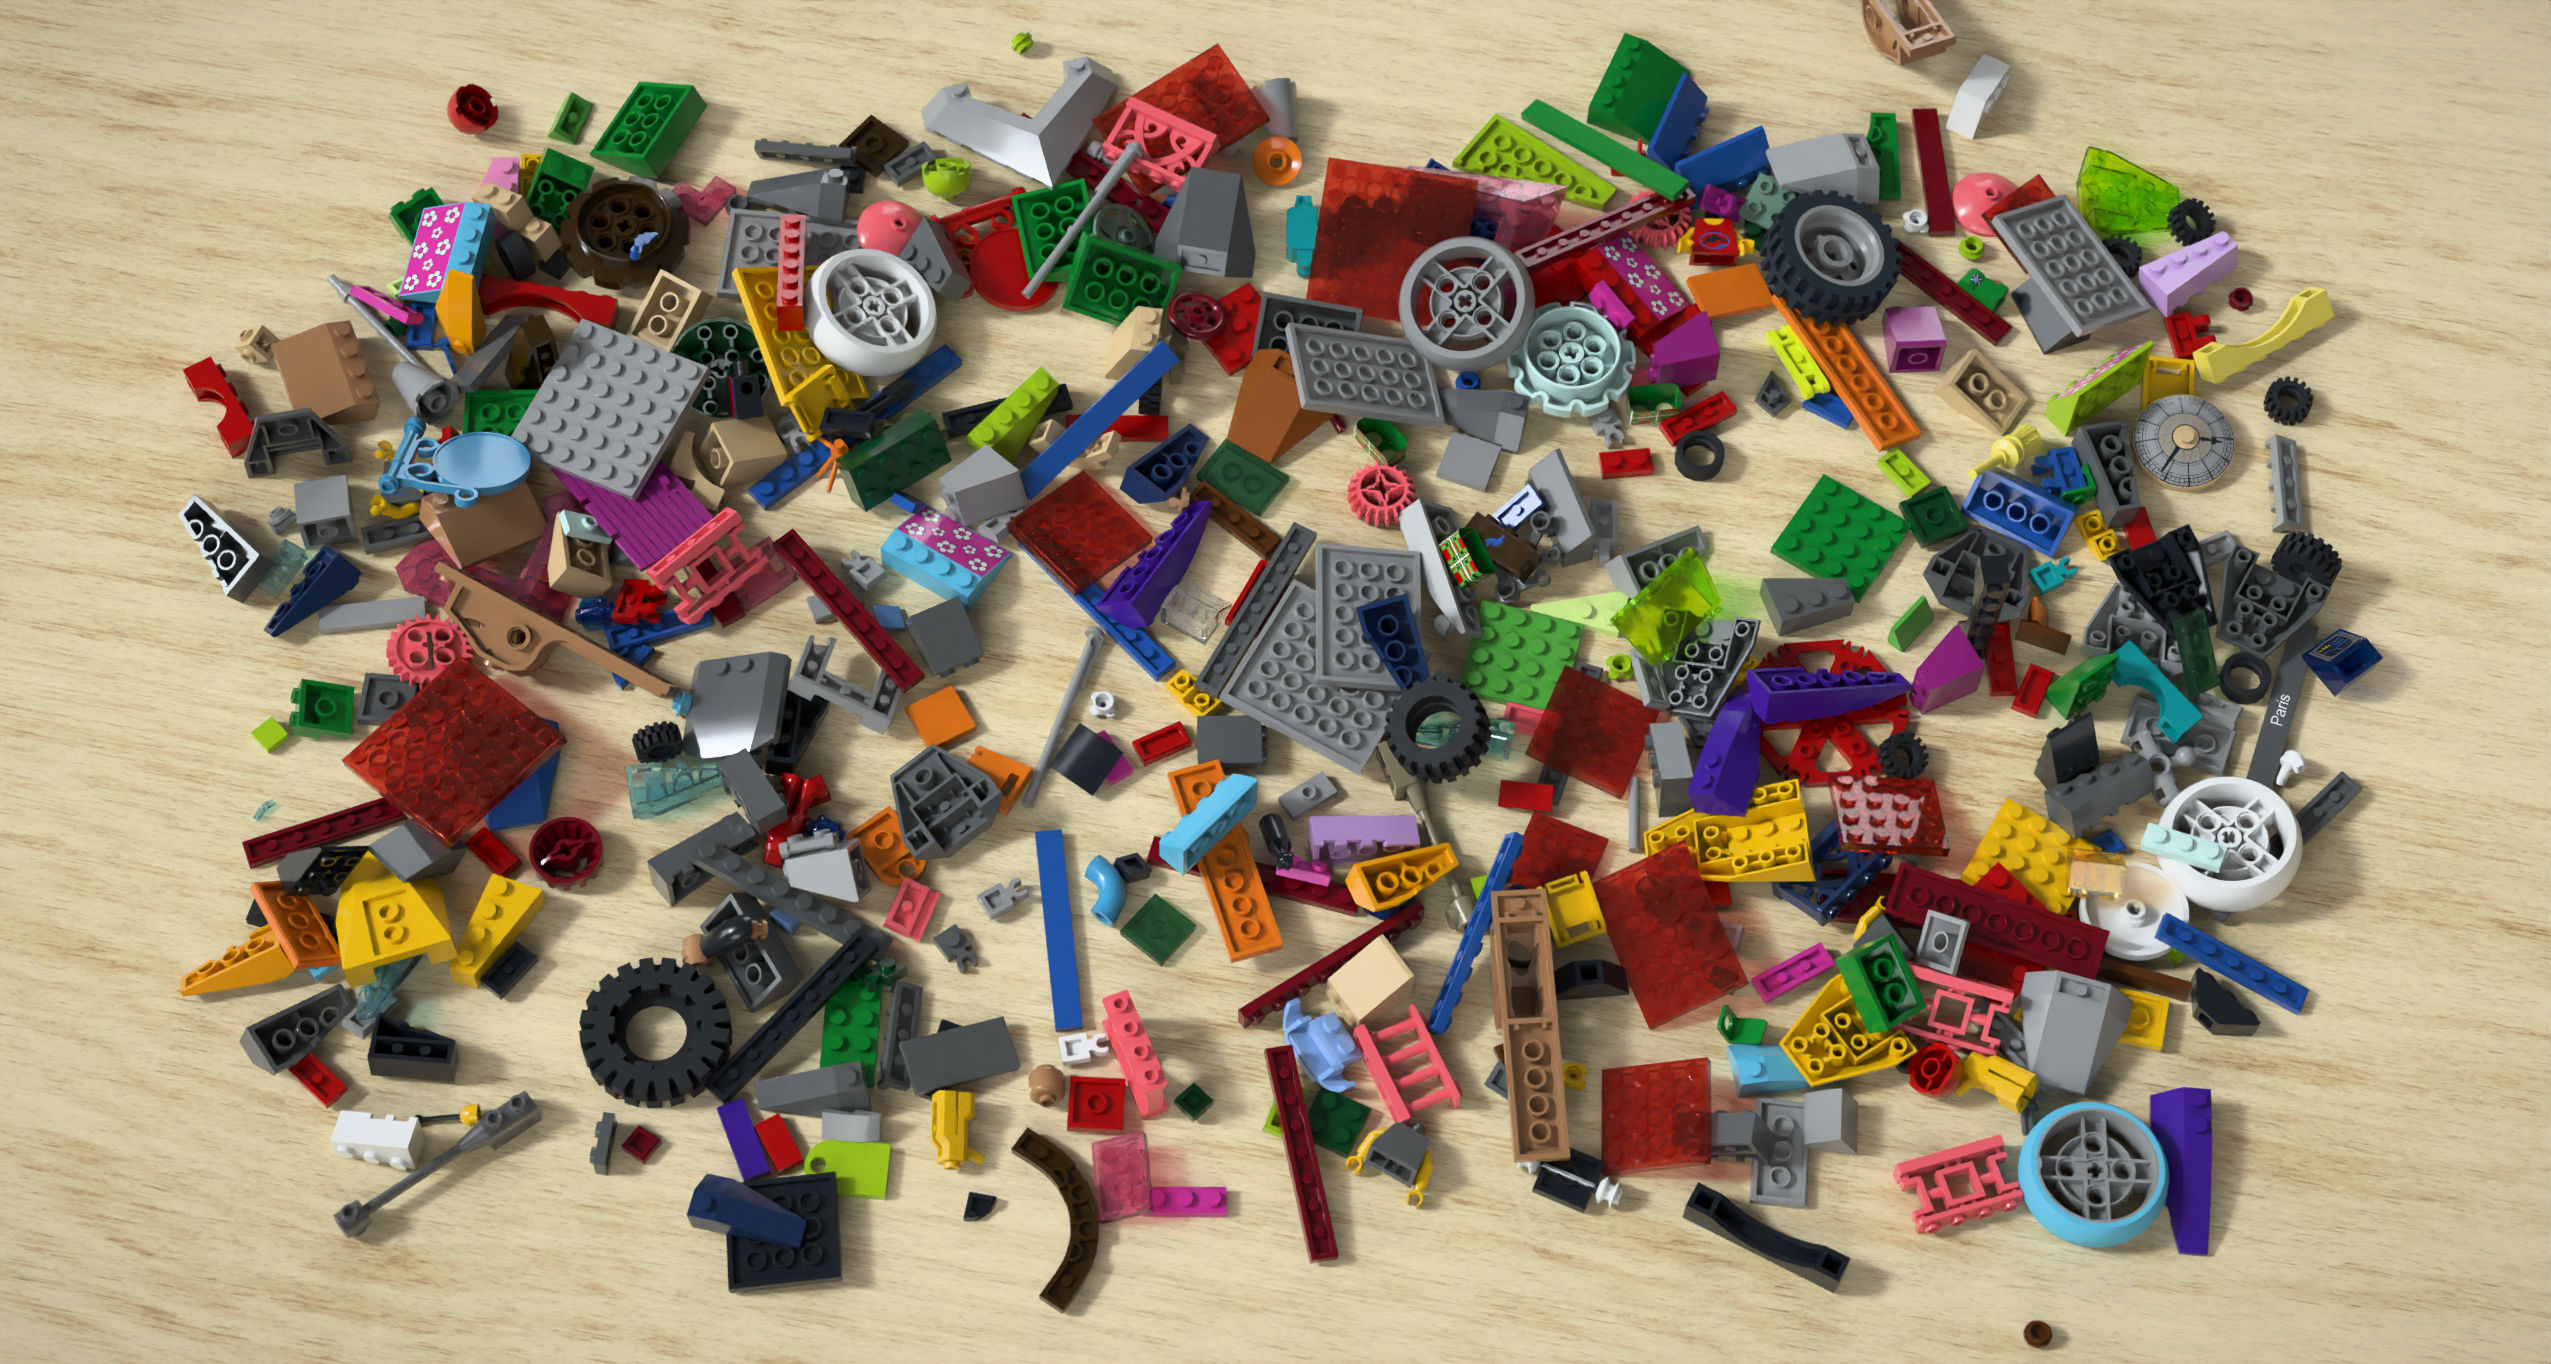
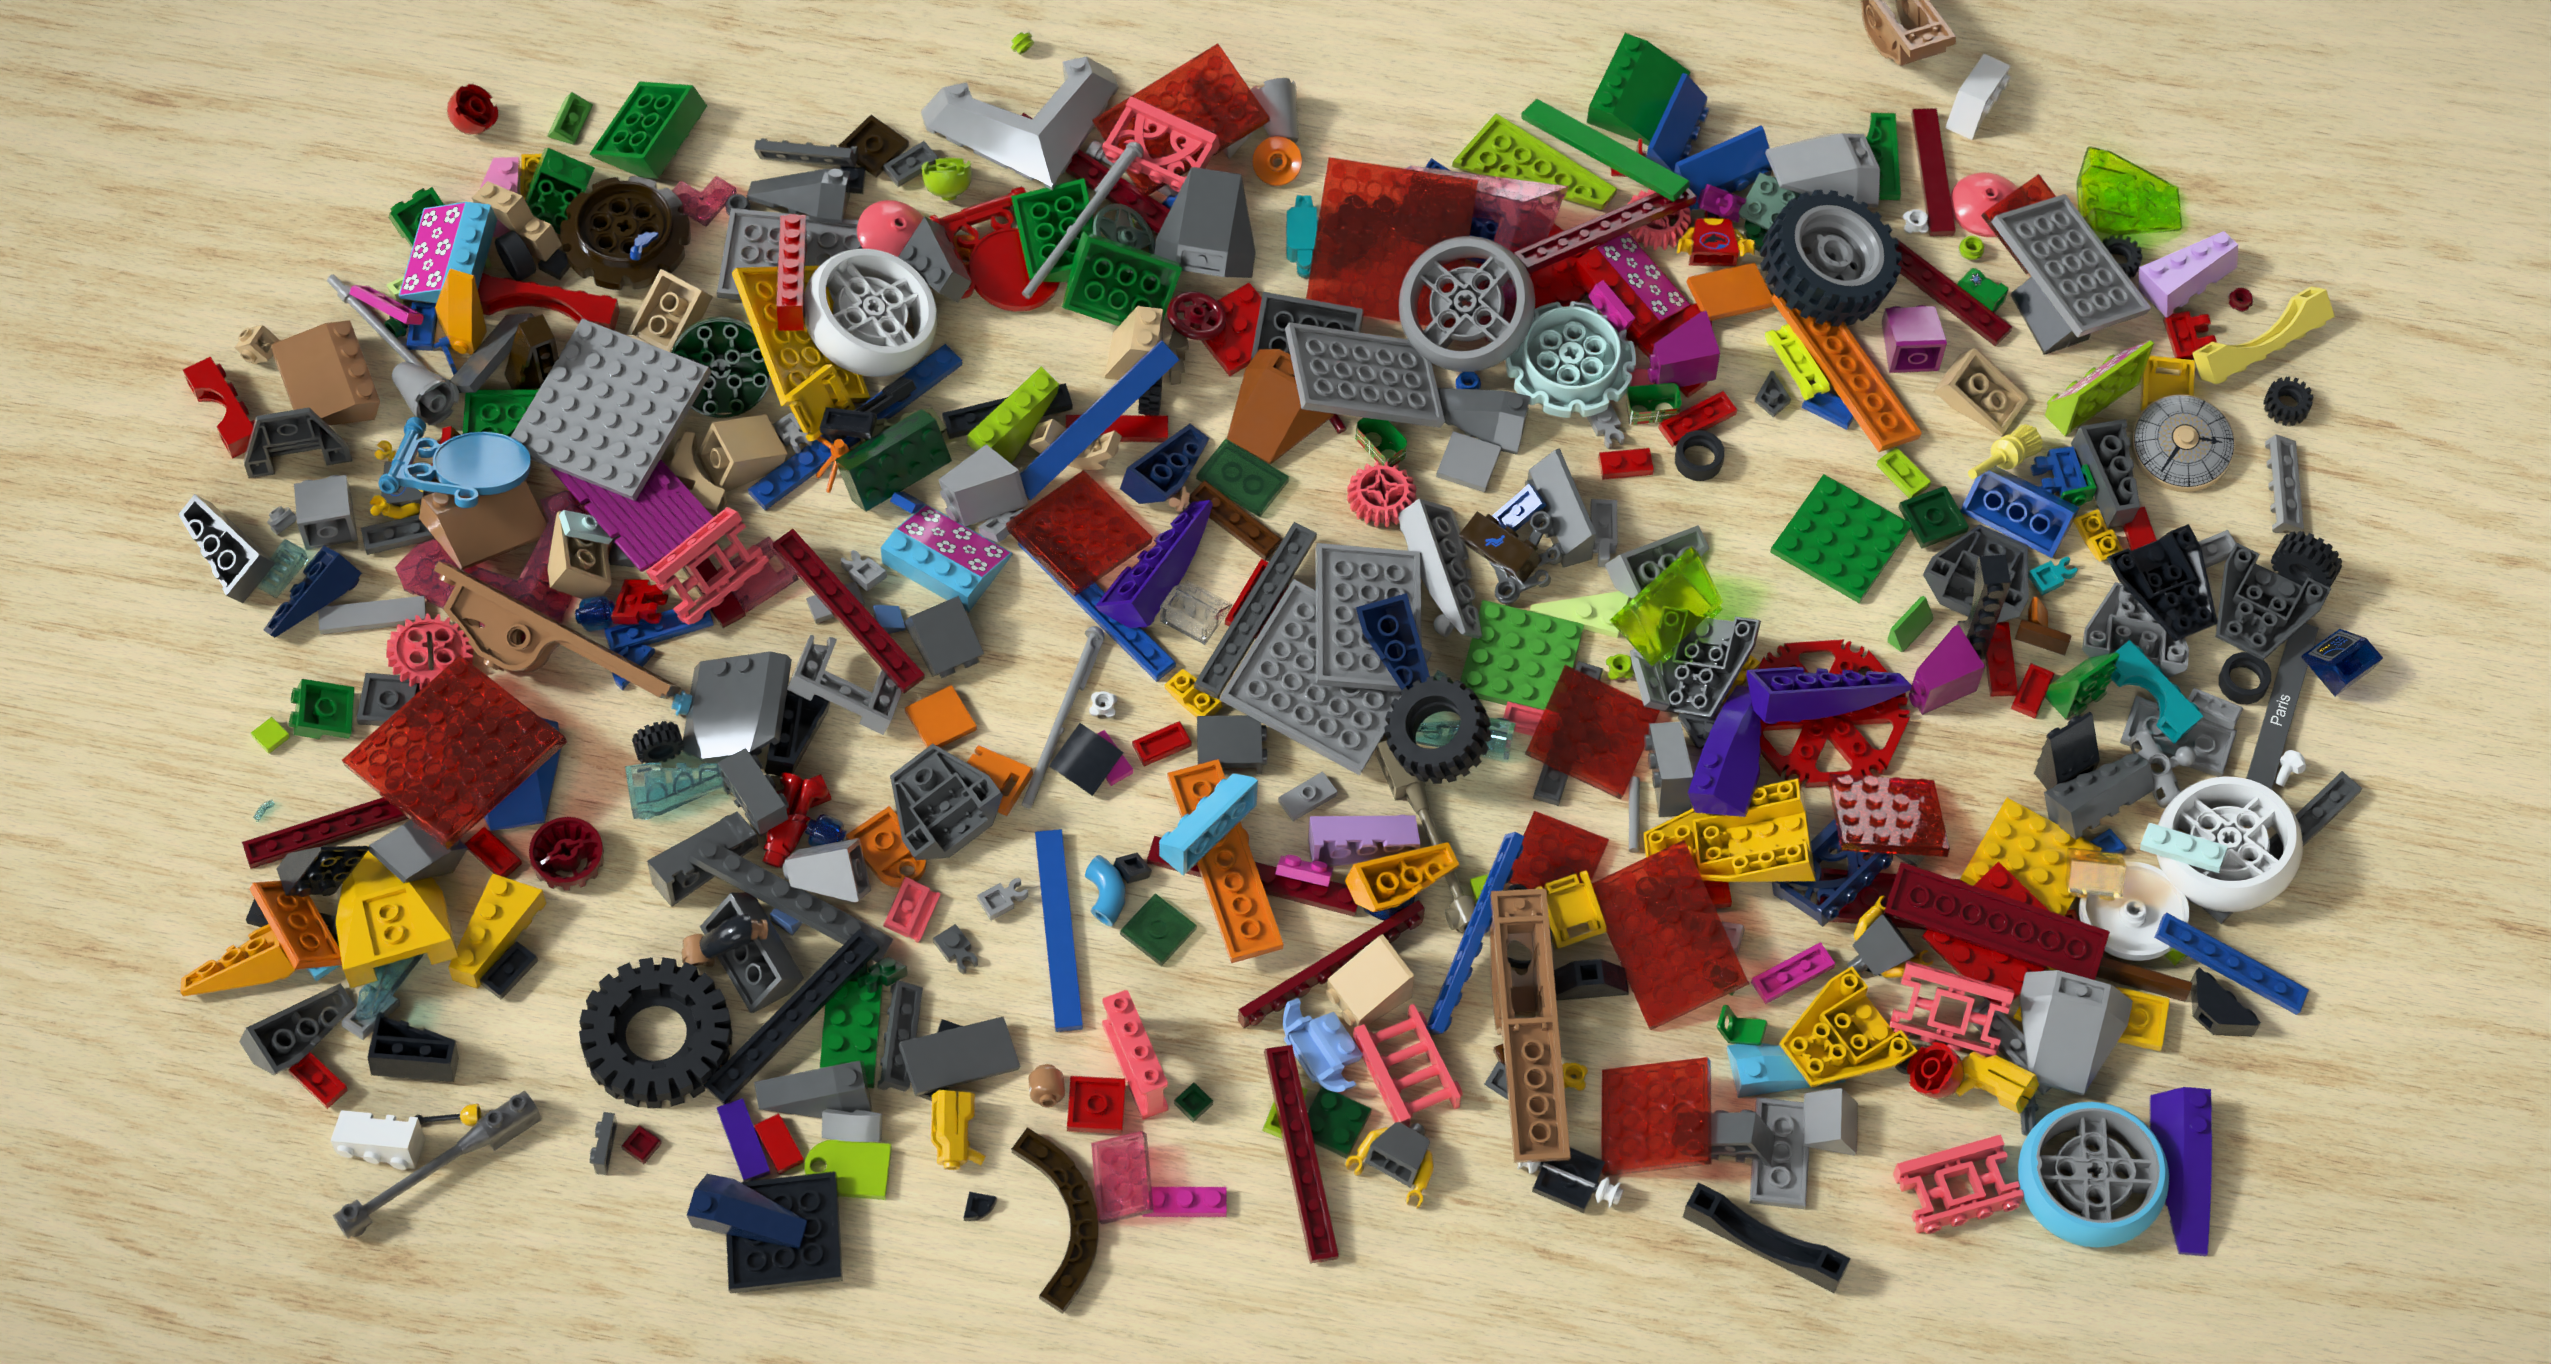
(743, 403): black torso -> none
(798, 844): light grey plate -> none
(1077, 1049): white plate -> none
(1277, 840): black wheel -> none
(1467, 558): piece -> none
(1526, 795): red tile -> none
(1805, 602): dark grey wedge -> none
(1881, 983): green slope -> none
(1911, 747): black tyre -> none
(1942, 942): light grey slope -> none
(2037, 1334): reddish brown plate -> none
(2196, 652): clear green tile -> none
(2199, 215): black tyre -> none

